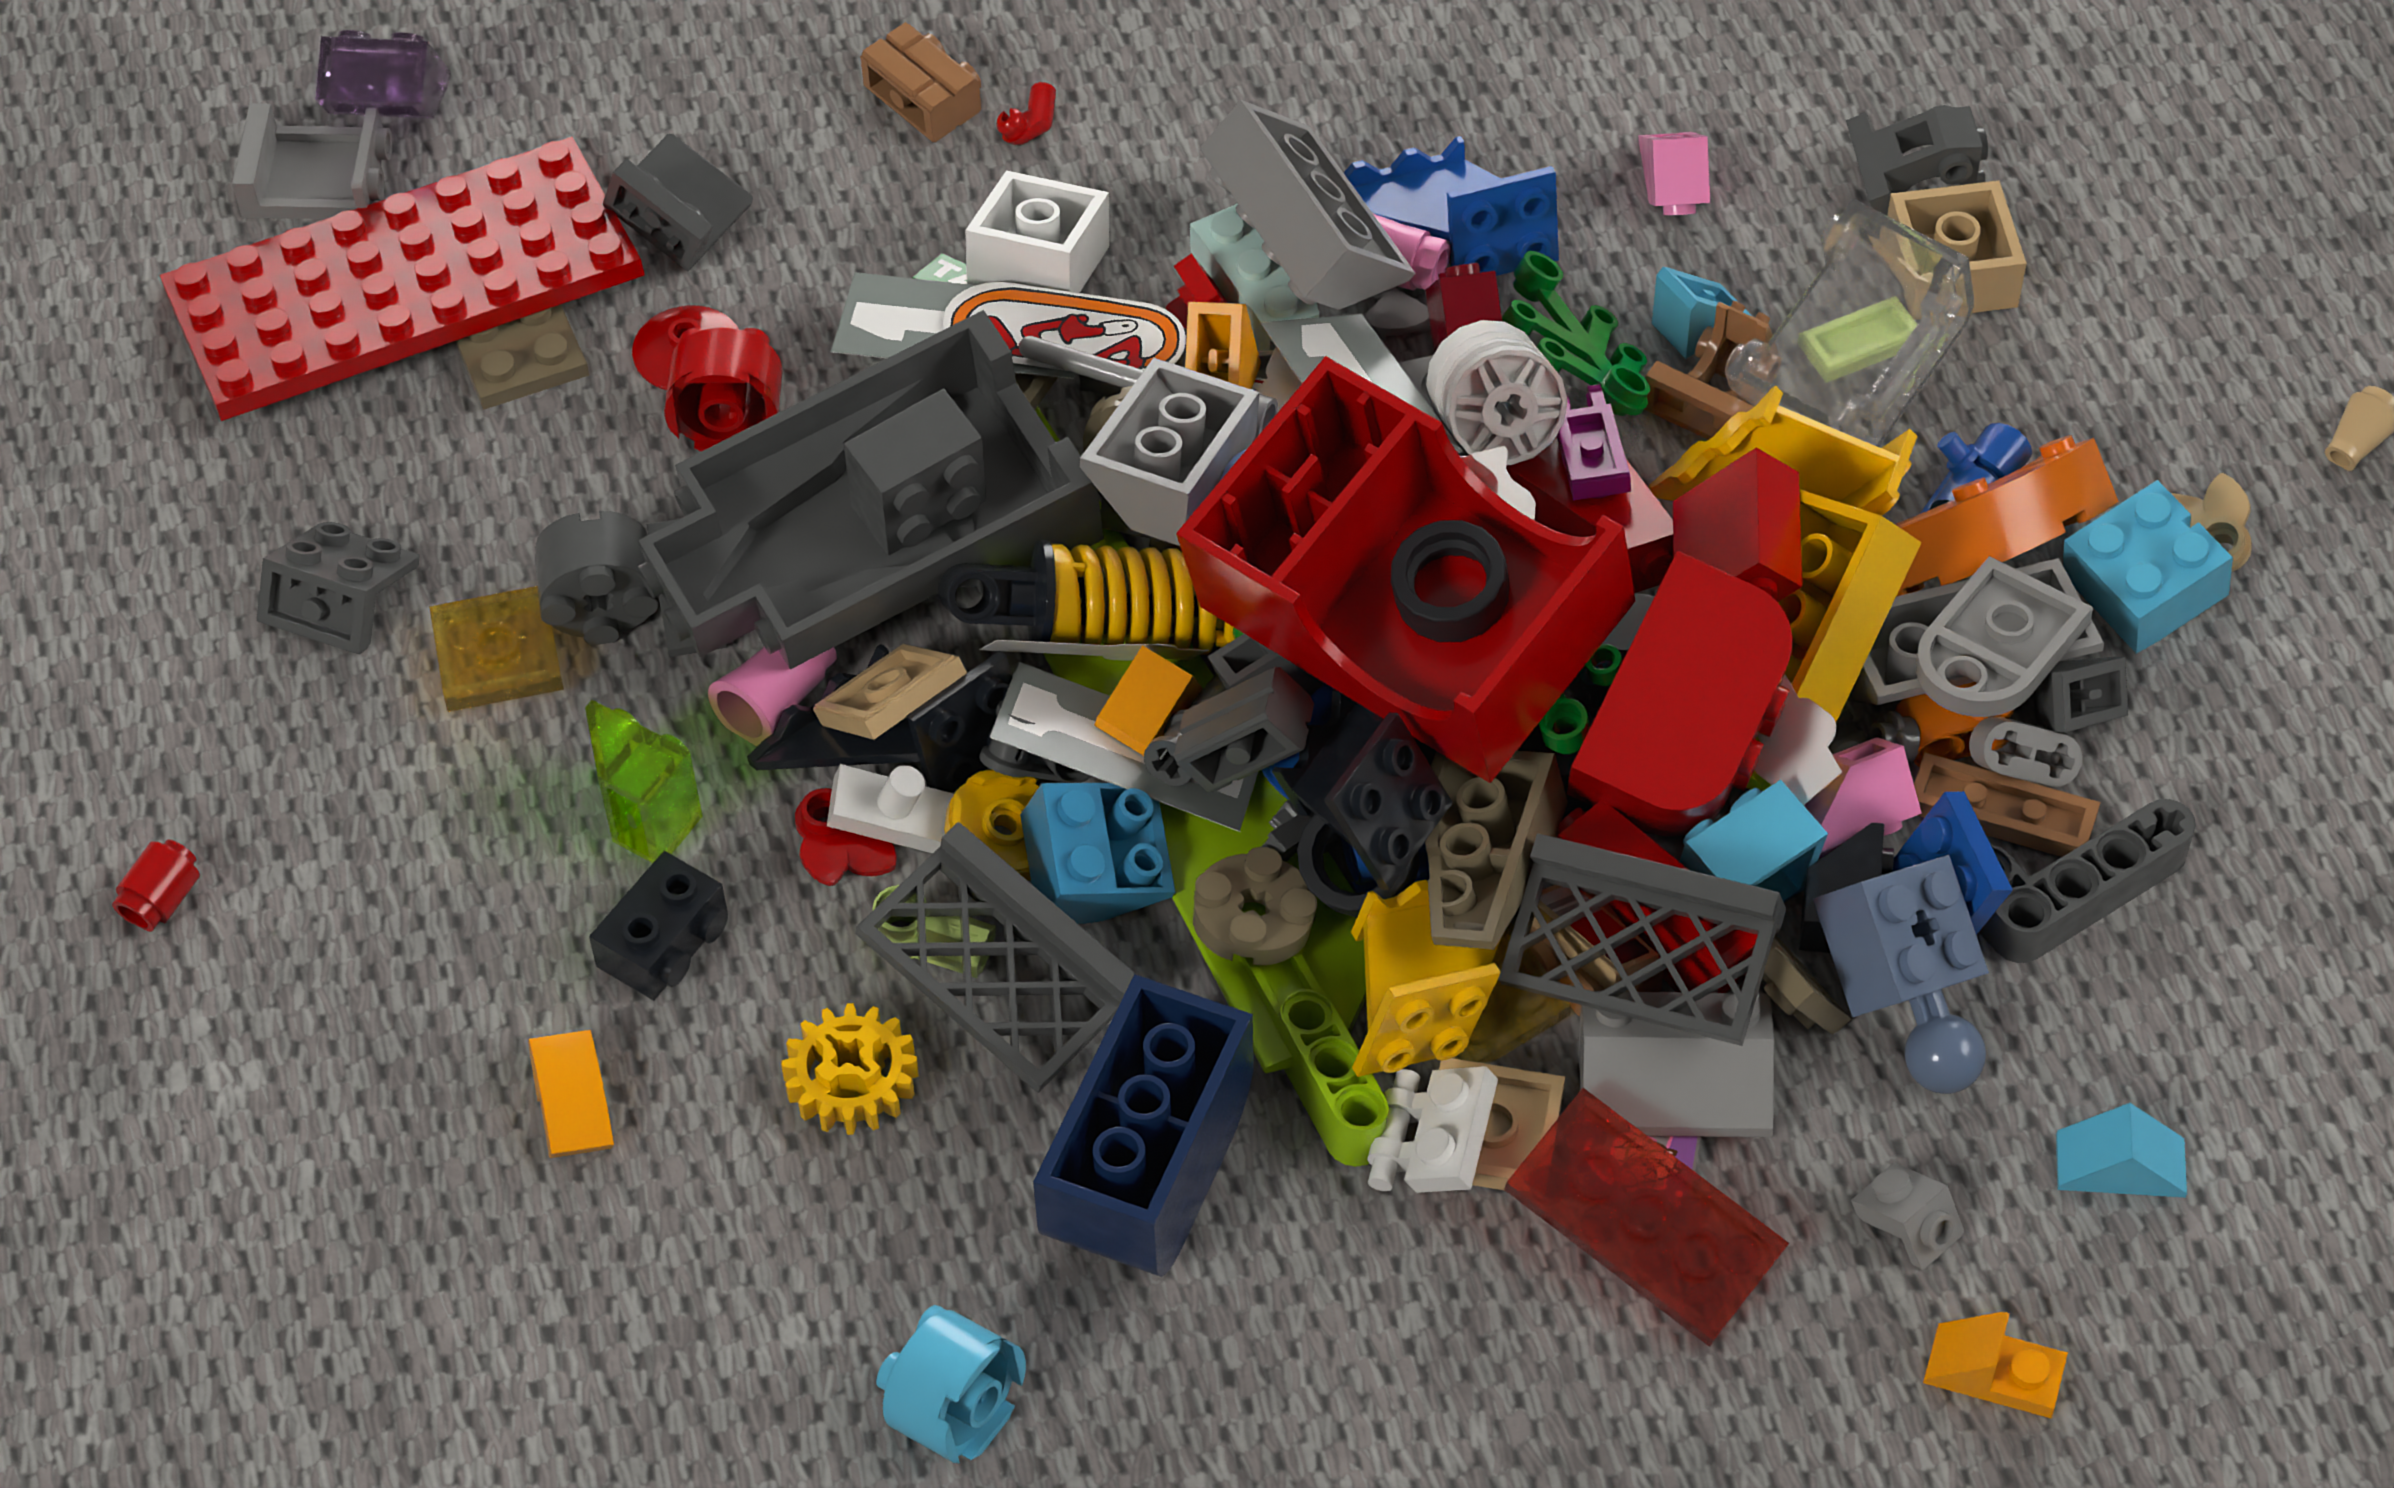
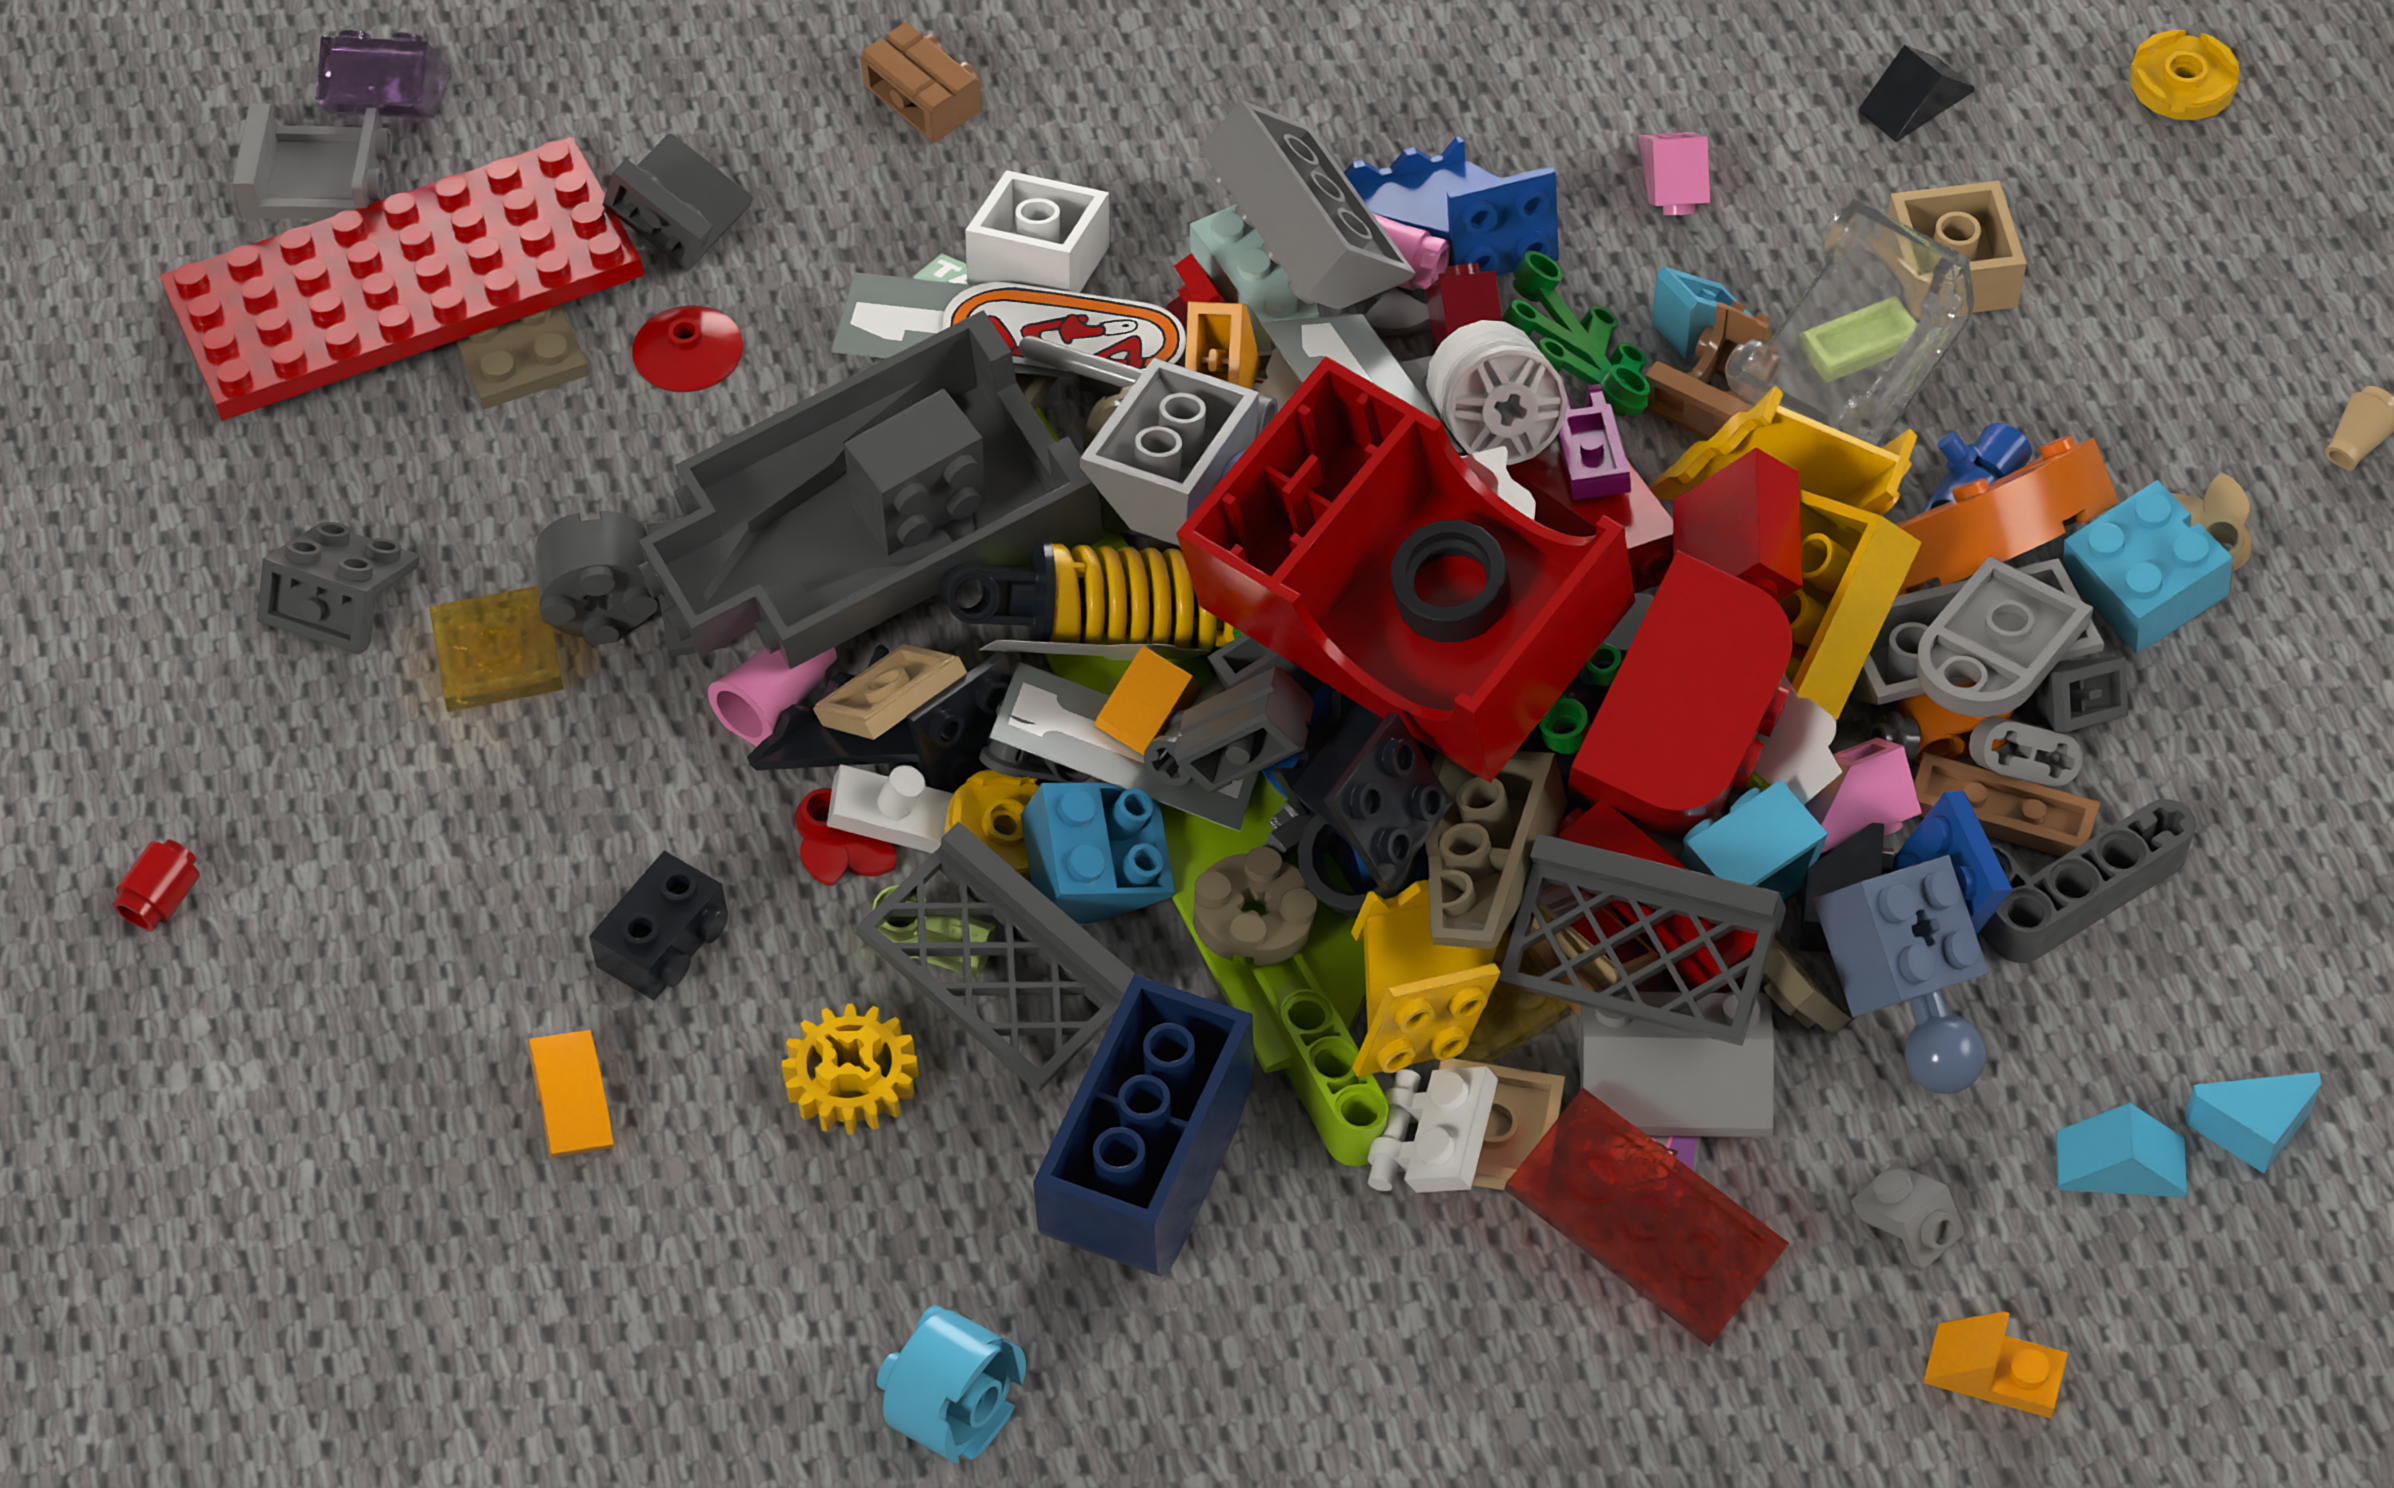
(643, 782): clear neon green slope -> none
(721, 384): red brick -> none
(1032, 123): red arm -> none
(1913, 93): none -> black slope
(1953, 155): dark grey tile -> none
(2184, 75): none -> yellow plate
(2253, 1115): none -> medium azure slope

